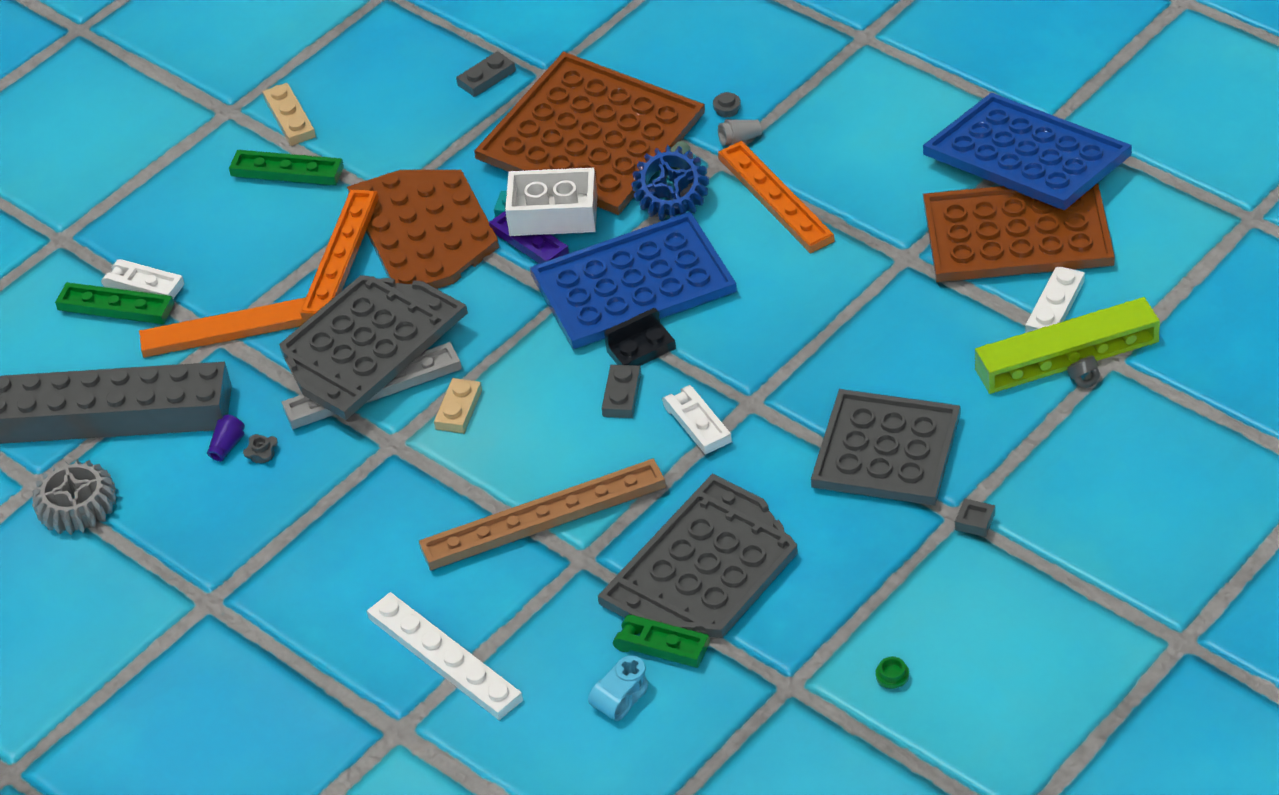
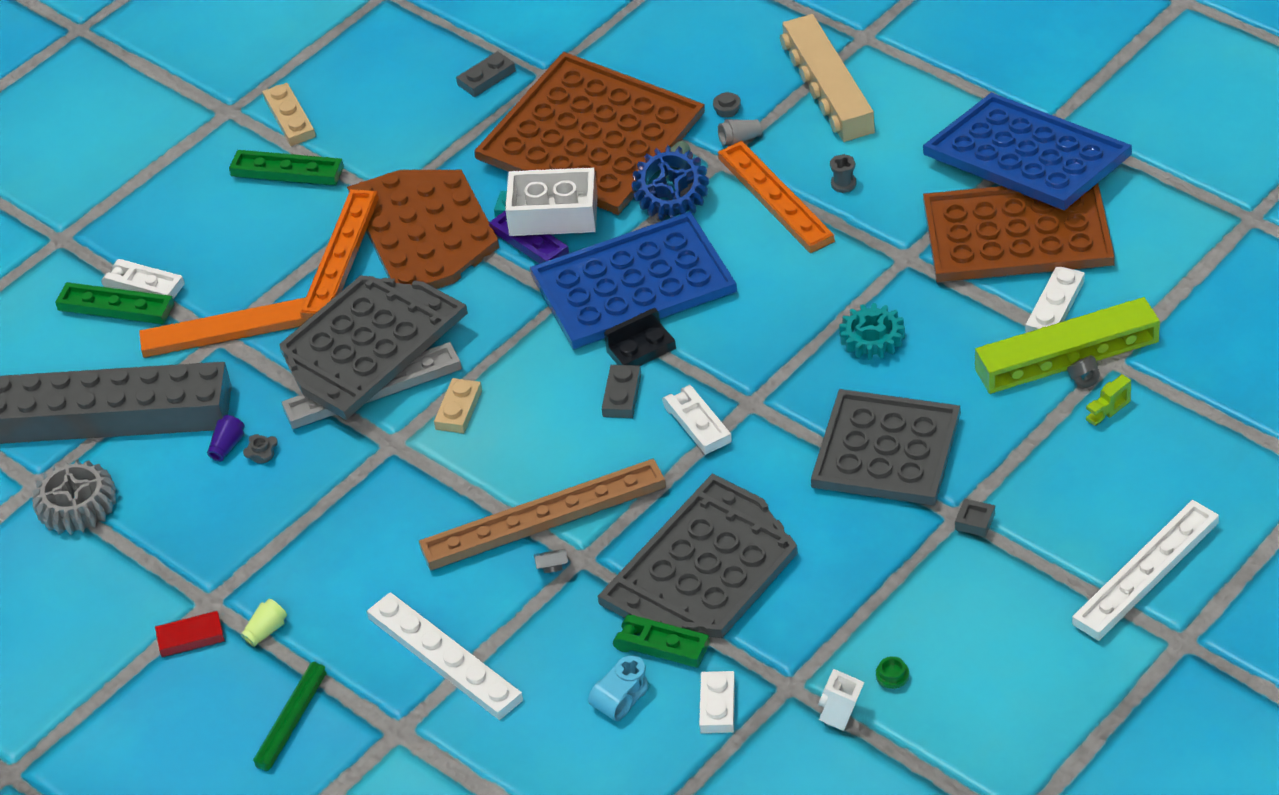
(189, 633): none -> red tile
(265, 621): none -> yellowish green cone
(289, 716): none -> green axle
(551, 560): none -> plate
(717, 702): none -> white plate
(827, 78): none -> tan brick
(839, 699): none -> white brick
(843, 177): none -> dark grey bush
(872, 331): none -> teal gear
(1112, 399): none -> lime plate
(1145, 570): none -> white plate

